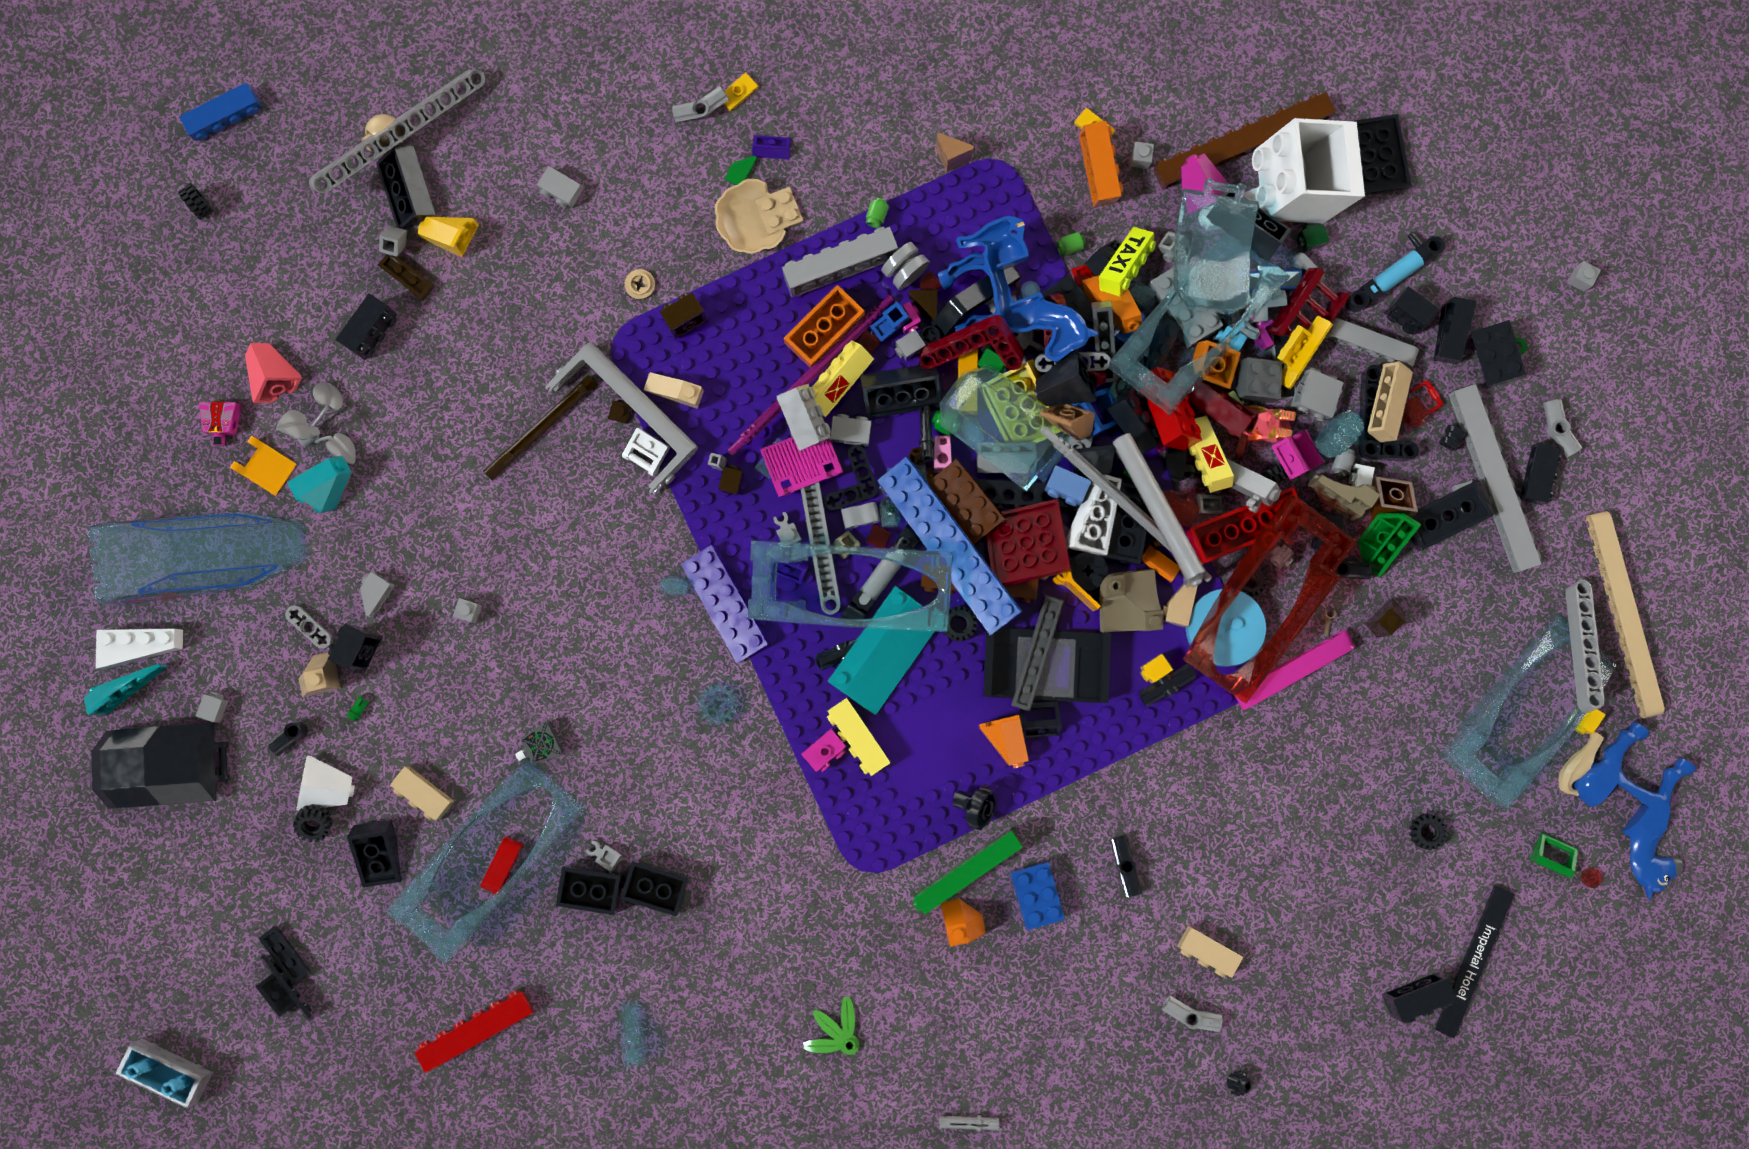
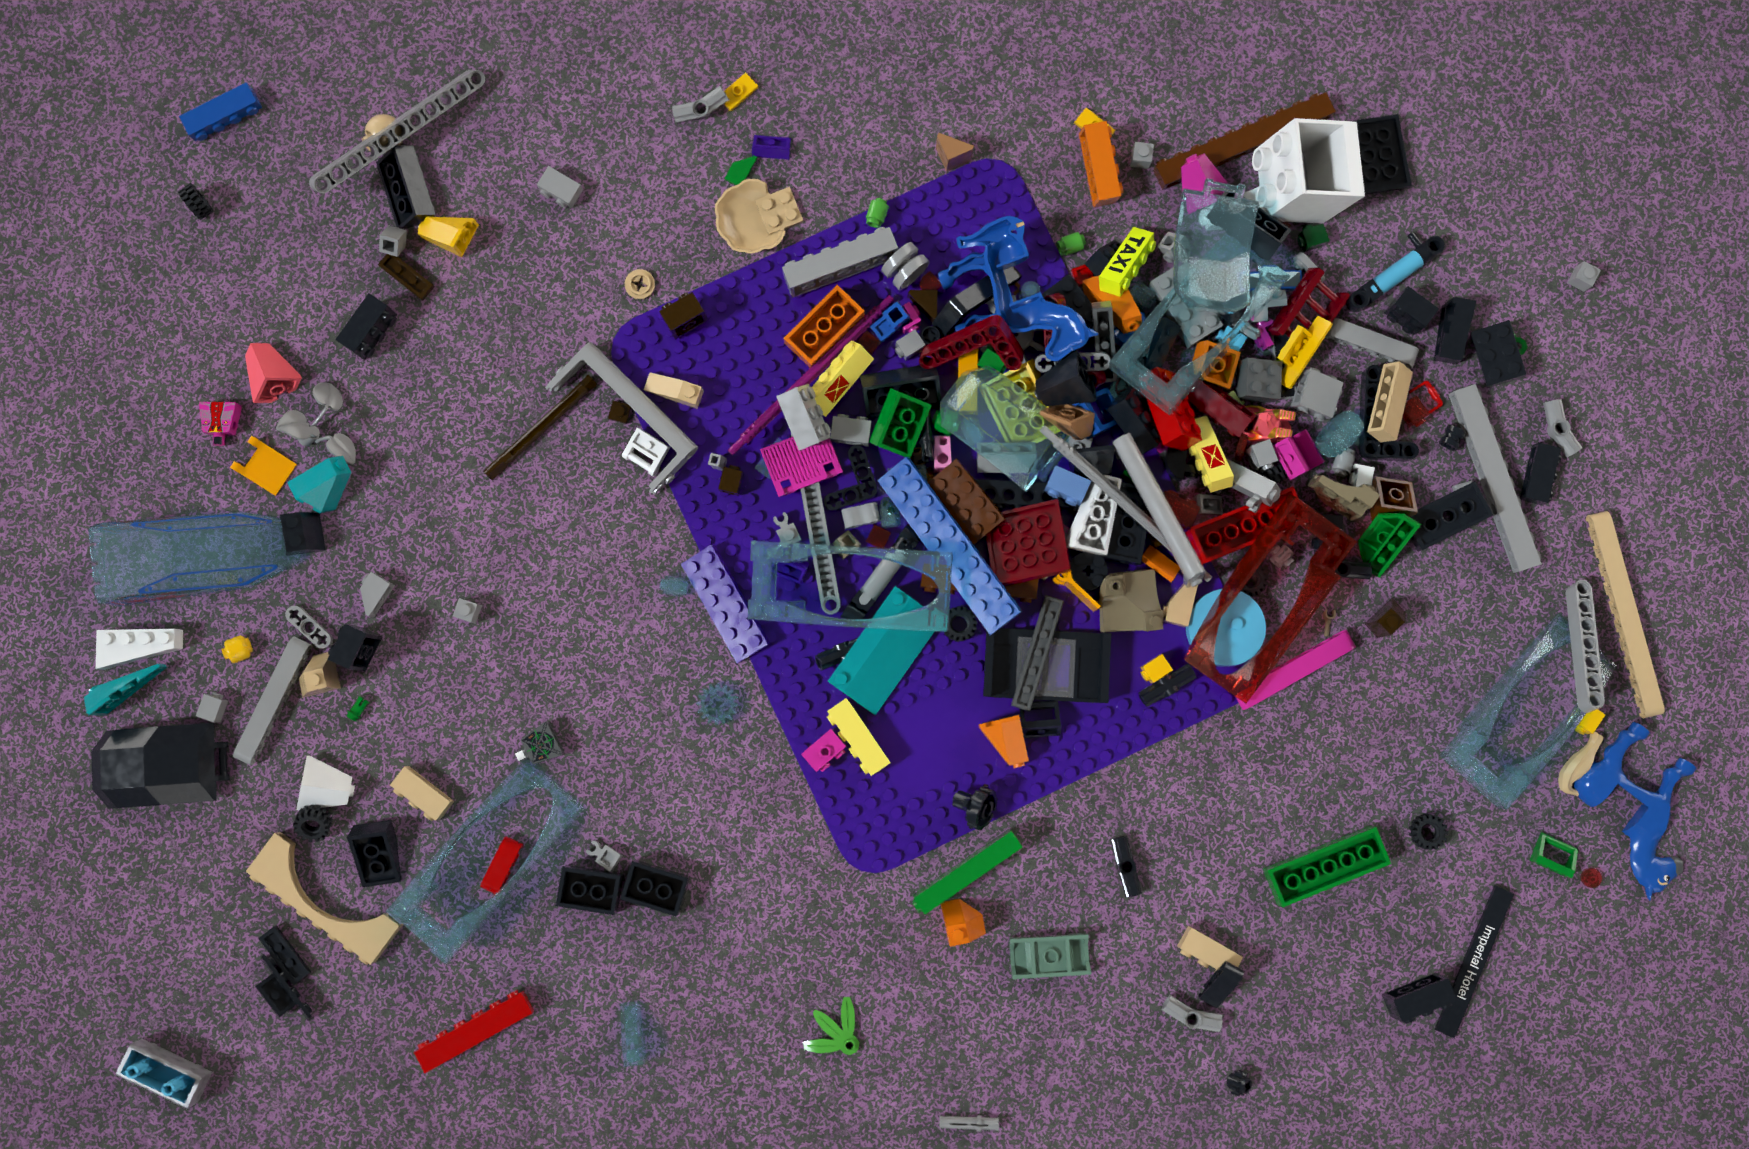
(237, 649): none -> yellow head
(270, 703): none -> light grey beam
(276, 871): none -> tan arch
(286, 738): black piece -> none
(302, 533): none -> black slope
(900, 423): none -> green brick
(1037, 895): blue brick -> none
(1049, 956): none -> sand green piece
(1221, 984): none -> black beam
(1261, 456): none -> light grey brick
(1326, 866): none -> green brick

